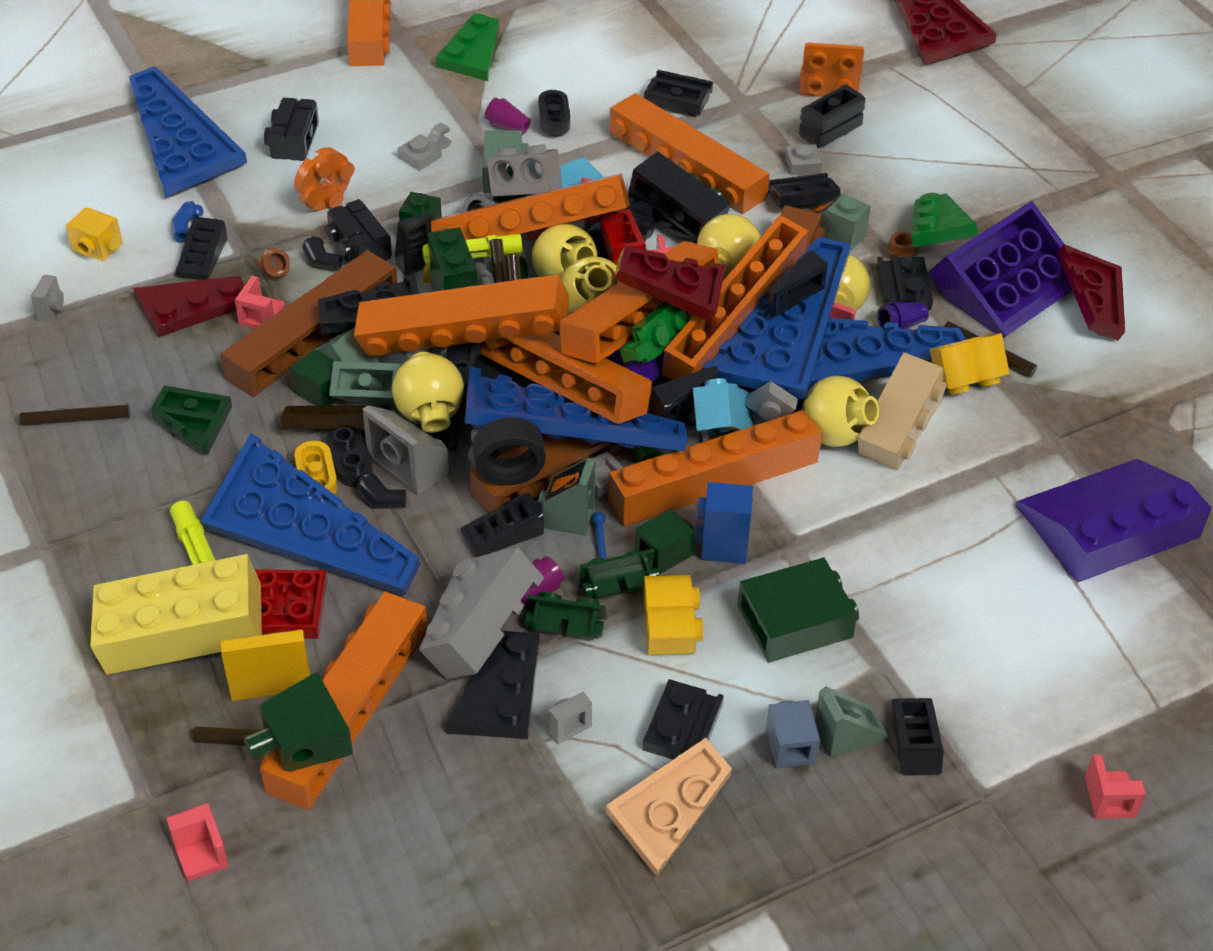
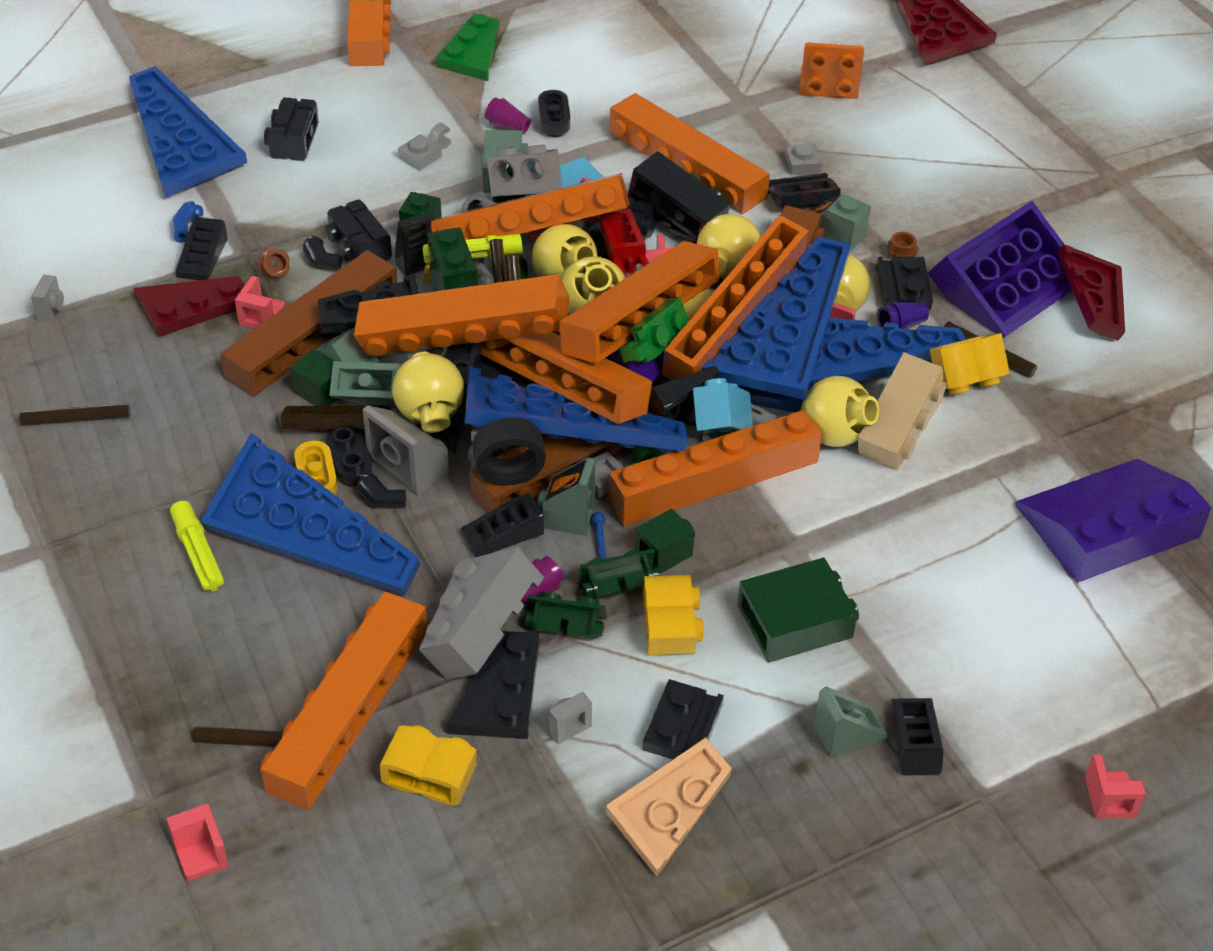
(94, 234): yellow brick -> none
(174, 613): light yellow brick -> none
(192, 415): dark green wing -> none
(264, 664): yellow tile -> none
(292, 600): red tile -> none
(301, 727): dark green torso -> none
(337, 174): orange plate -> none
(428, 764): none -> yellow brick
(675, 282): dark red wing -> none
(679, 92): black plate -> none
(726, 522): blue brick -> none
(771, 401): light grey plate -> none
(792, 734): sand blue brick -> none
(798, 283): black slope -> none
(832, 116): black brick -> none
(939, 220): green wing -> none

